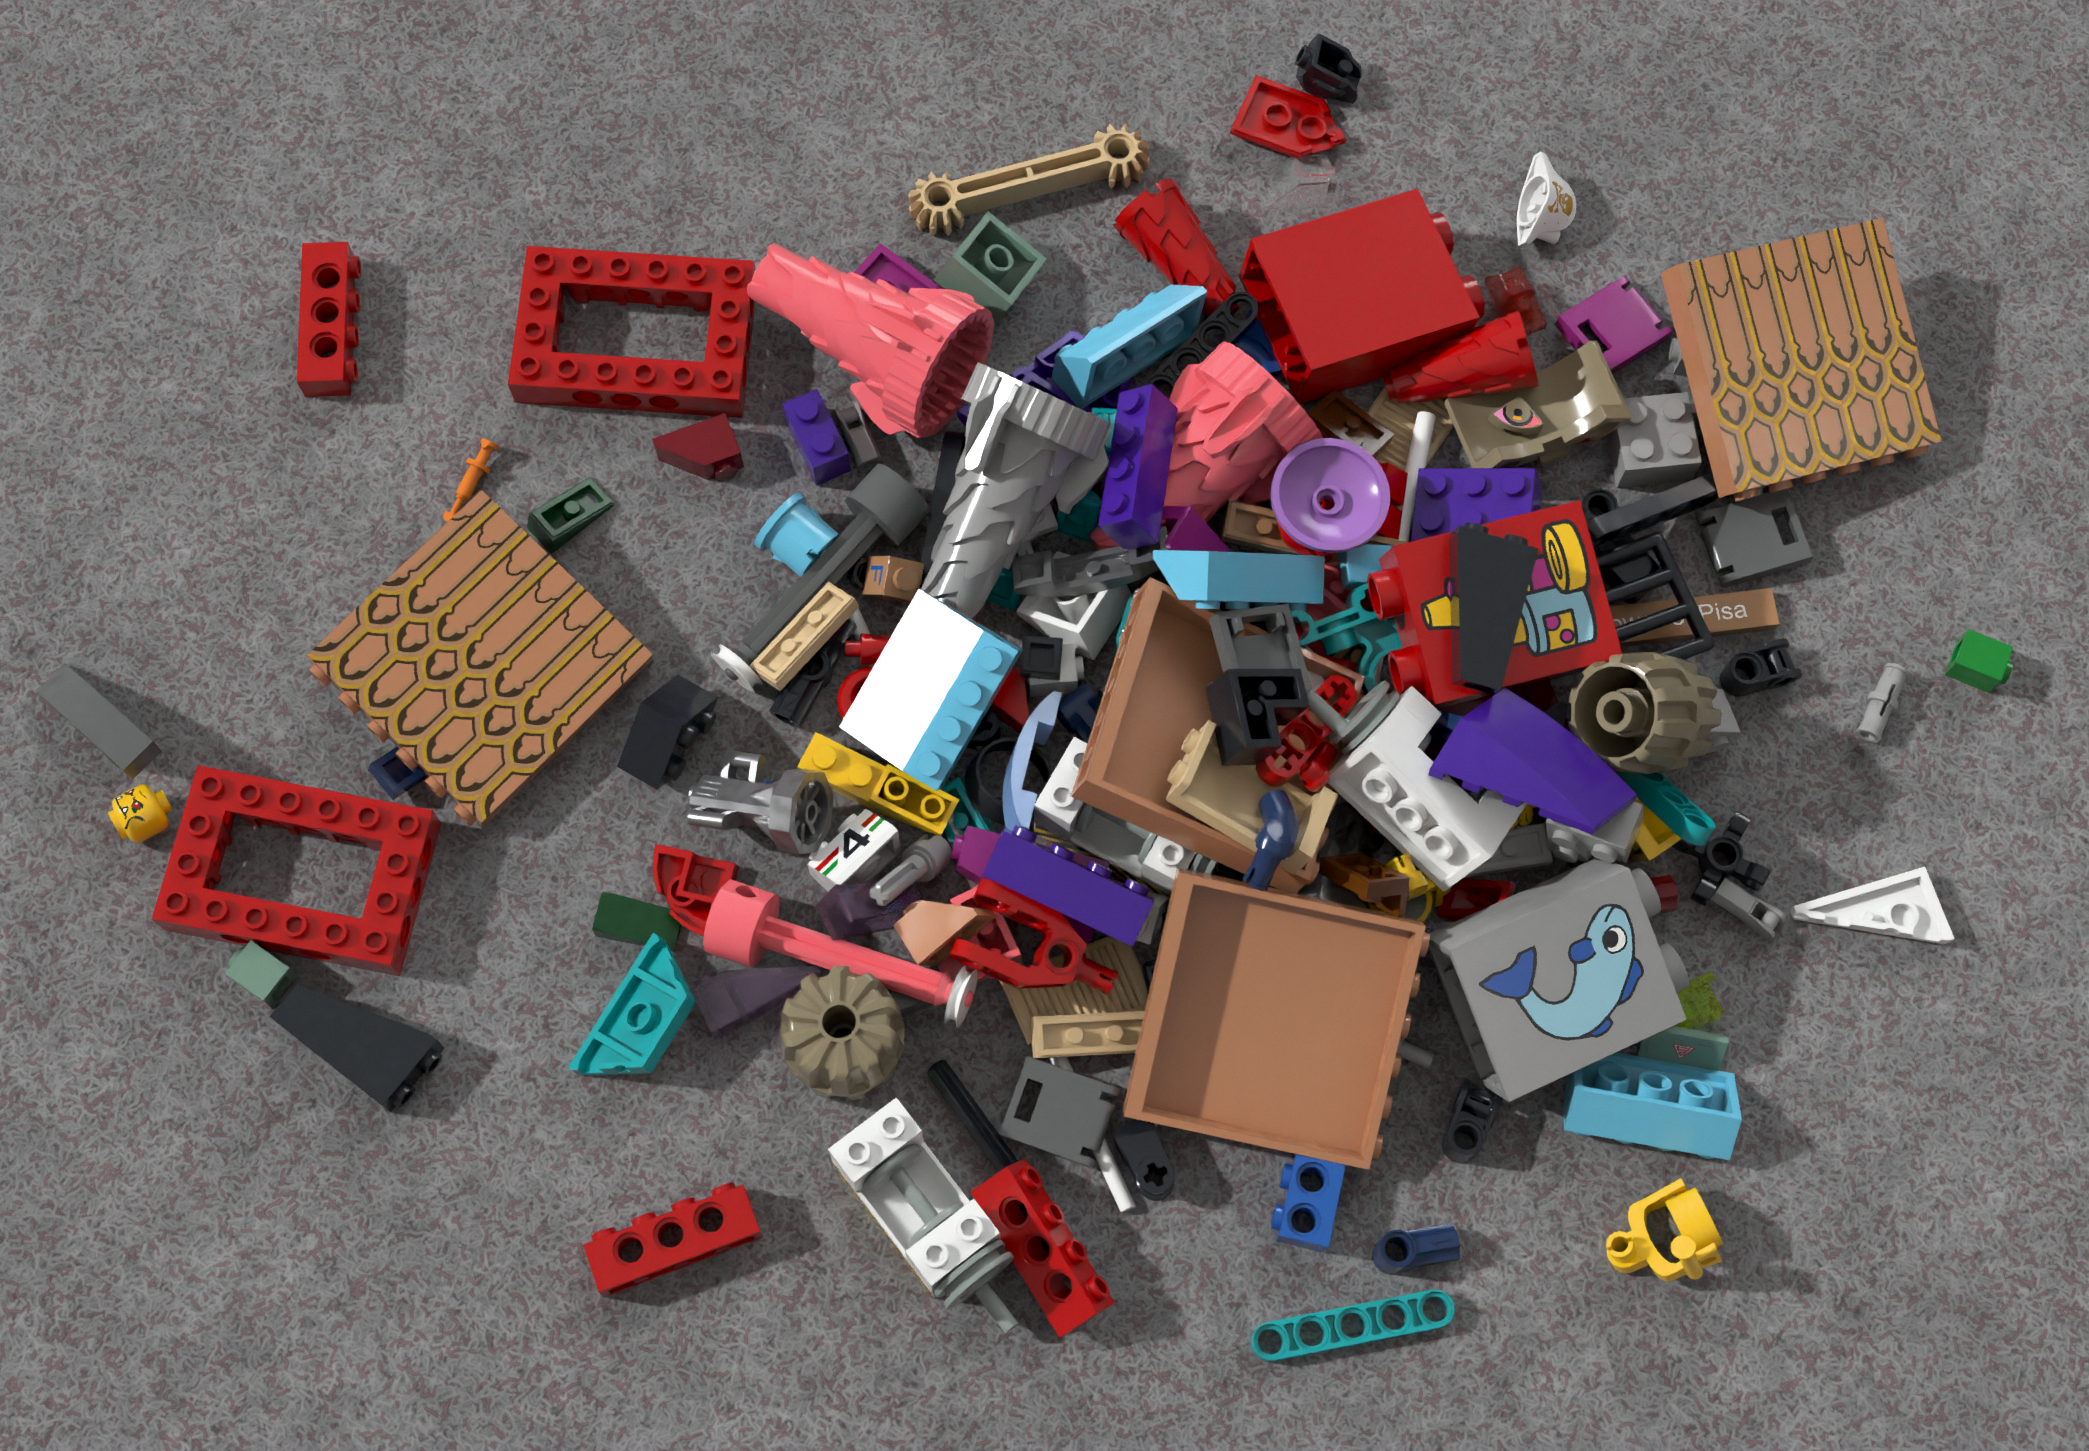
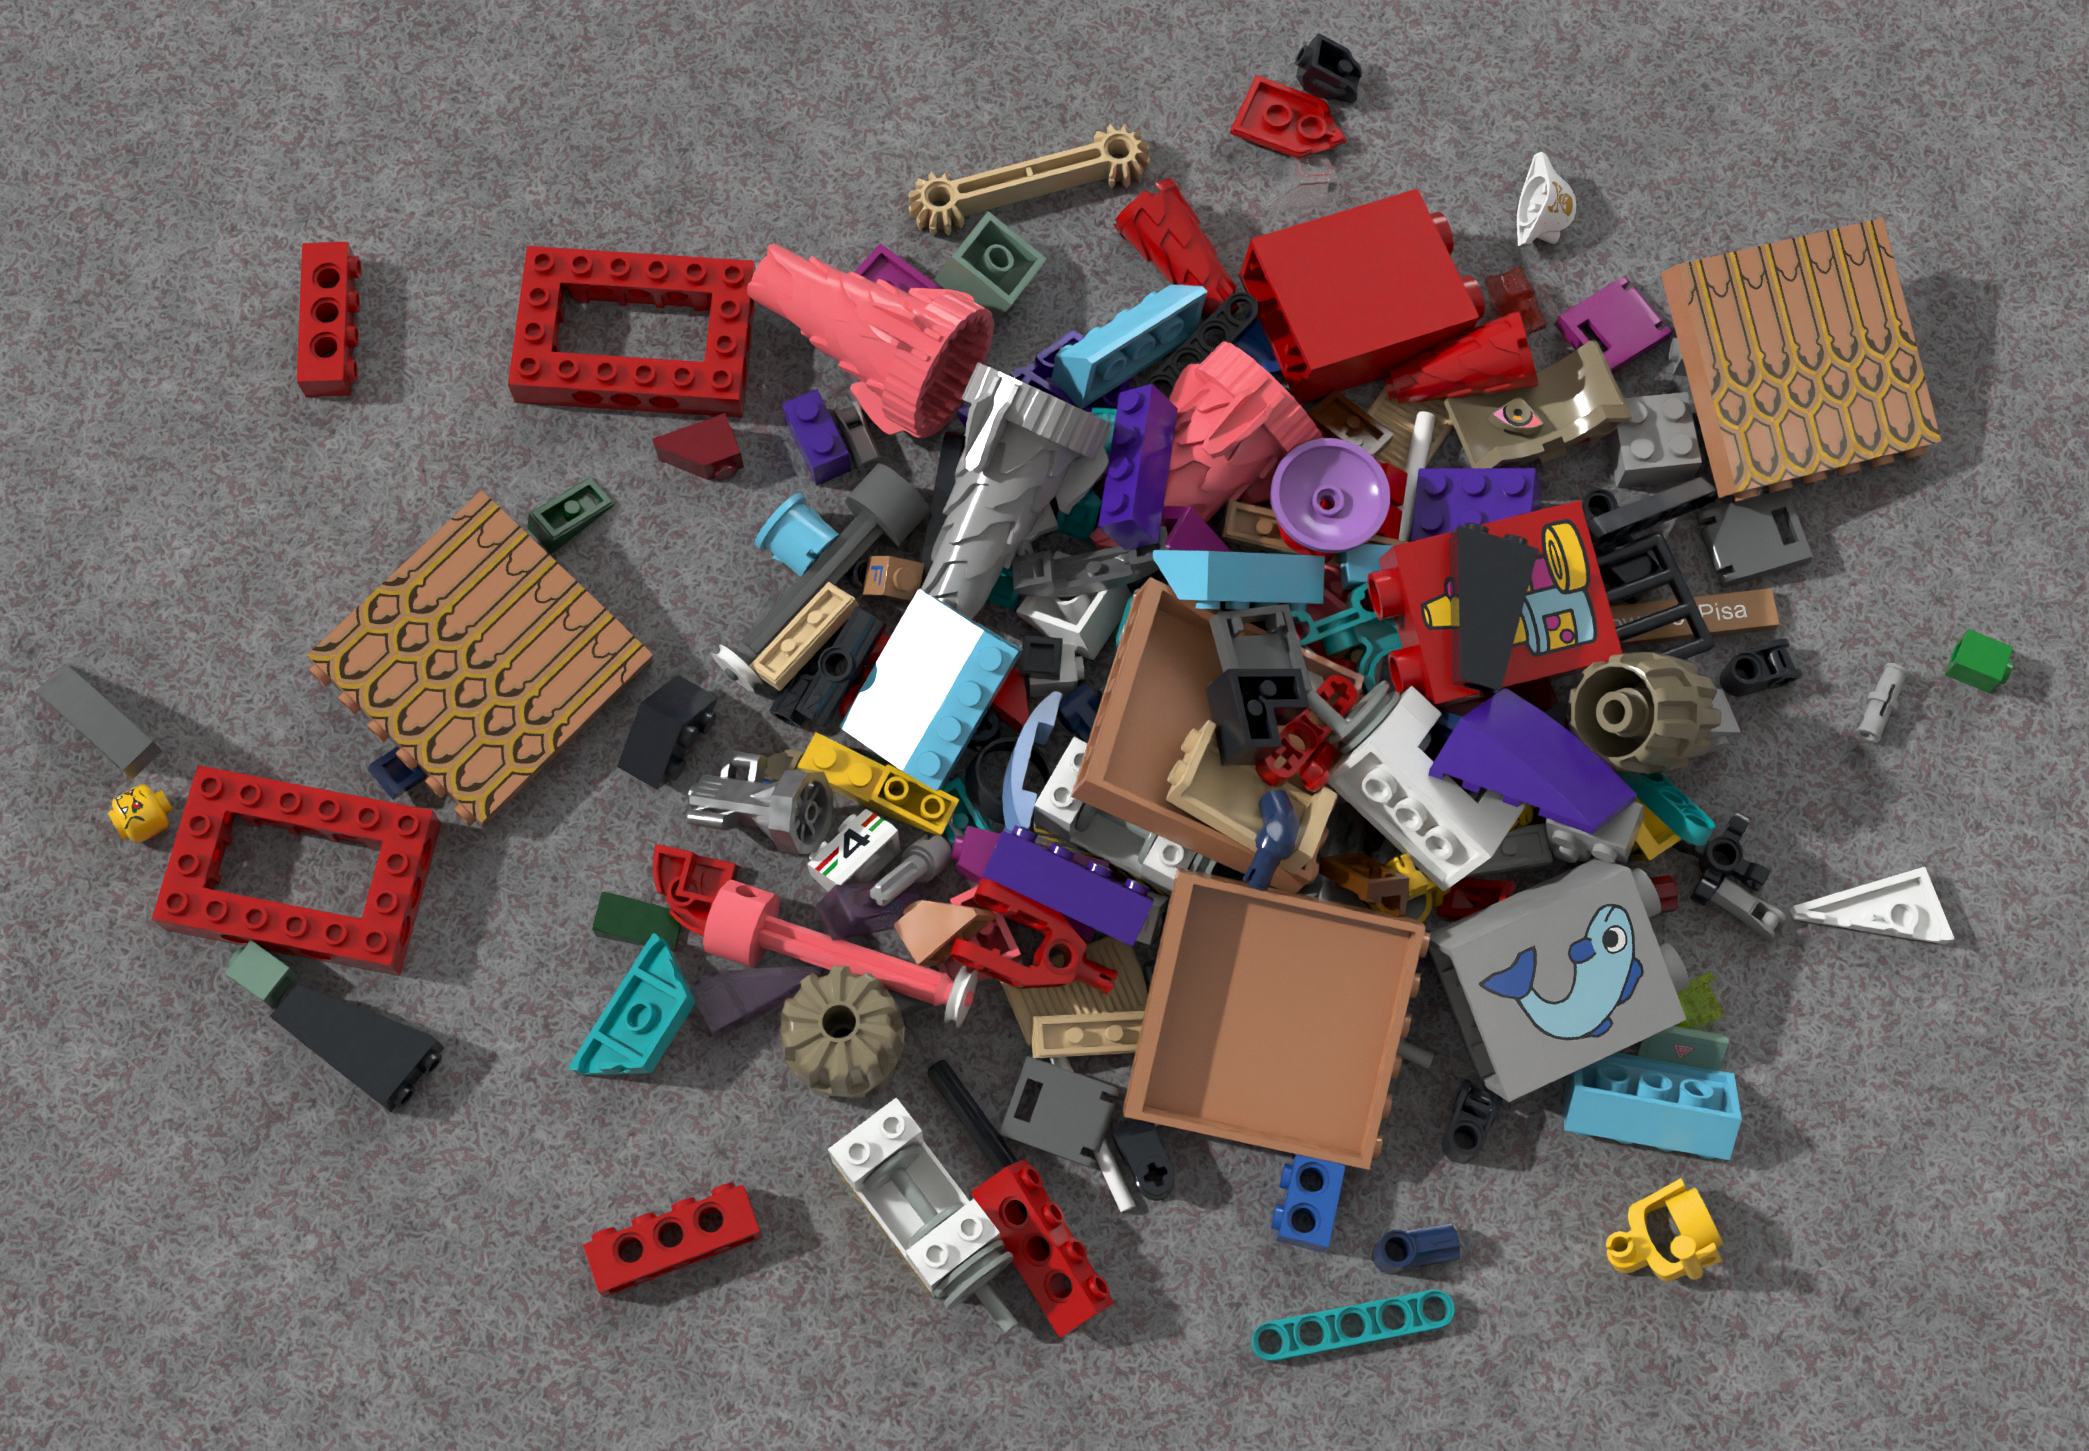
(472, 476): orange piece -> none
(779, 762): none -> dark tan tile
(829, 690): none -> black piece

